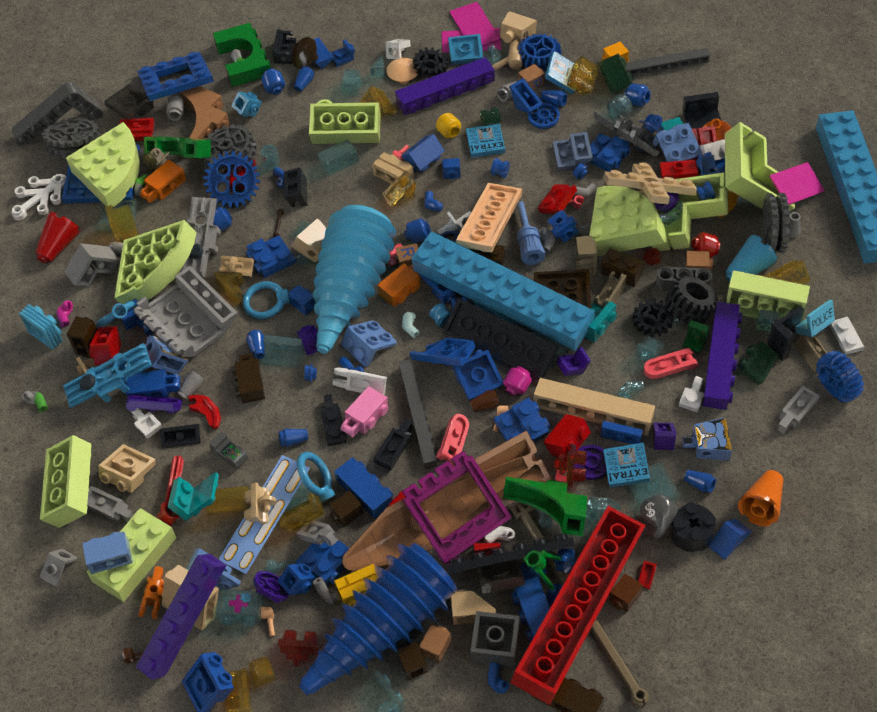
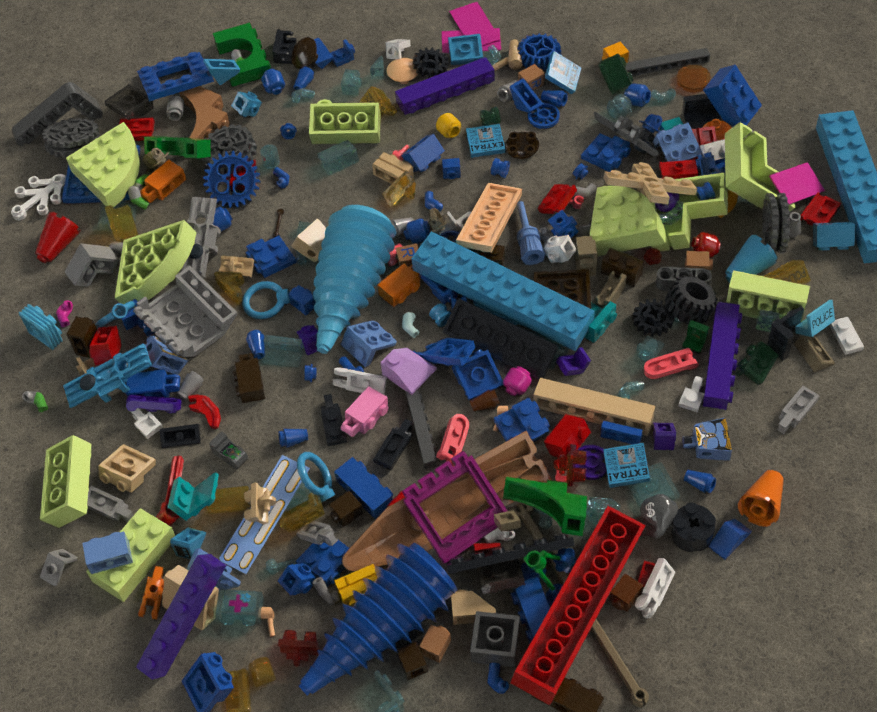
(129, 656): reddish brown hand -> none
(135, 197): none -> arm
(187, 541): none -> dark azure slope
(222, 69): none -> dark azure slope
(269, 587): dark purple wheel -> none
(288, 134): none -> blue plate
(295, 187): black hinge -> none
(302, 92): none -> clear light blue arm
(400, 225): none -> light grey cone
(406, 369): none -> lavender slope
(436, 220): none -> dark tan hinge
(507, 521): none -> dark tan plate
(517, 27): tan torso -> none
(522, 144): none -> dark brown dish
(559, 249): none -> white brick
(572, 151): sand blue slope -> none
(583, 75): clear yellow brick -> none
(655, 588): none -> white hinge
(665, 96): none -> clear light blue arm
(693, 78): none -> clear orange tile
(732, 96): none -> blue brick
(820, 210): none -> red plate
(834, 235): none -> dark azure brick
(839, 376): blue gear -> none

